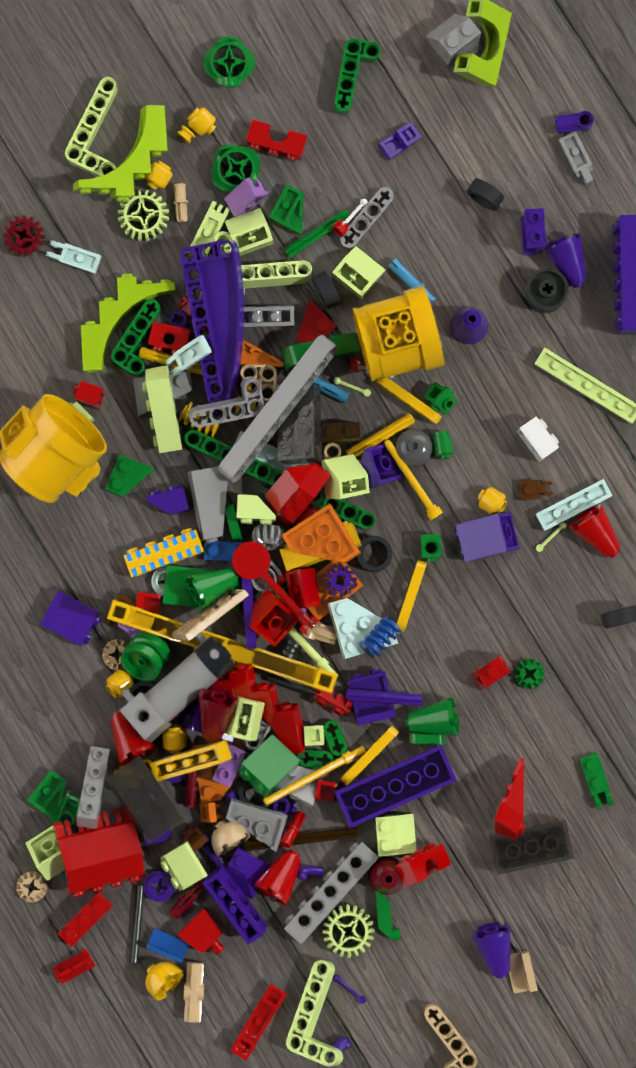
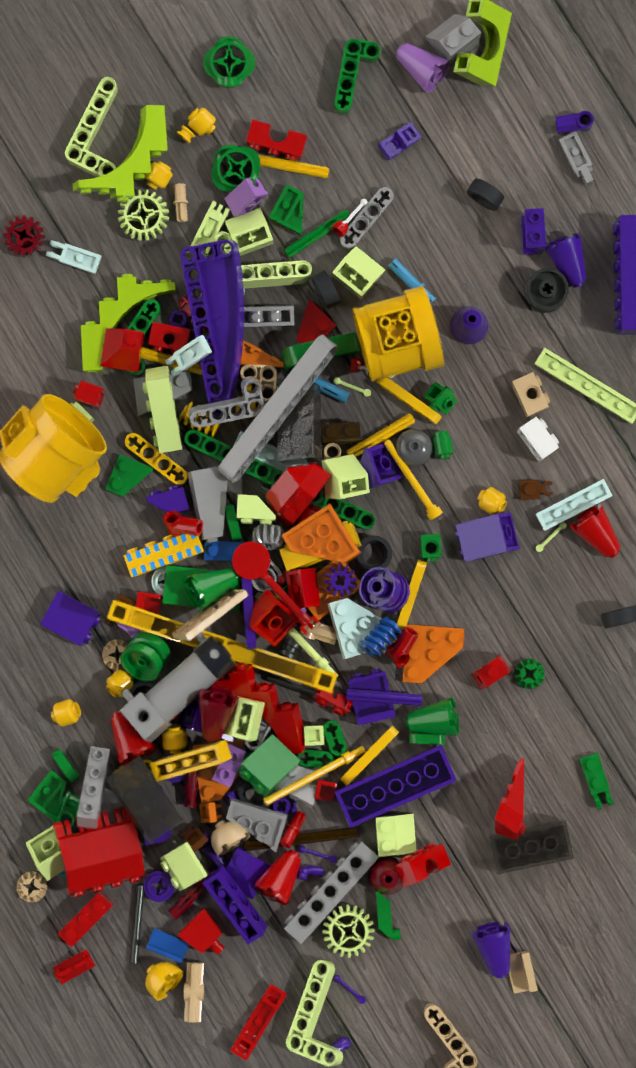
(65, 765): none -> green beam
(66, 712): none -> yellow head
(122, 349): none -> red slope
(154, 461): none -> yellow beam
(182, 525): none -> red piece
(292, 166): none -> yellow axle
(332, 858): none -> dark purple hinge
(384, 589): none -> dark purple wheel
(399, 650): none -> red piece
(423, 65): none -> medium lavender cone
(431, 651): none -> orange plate
(530, 406): none -> tan brick

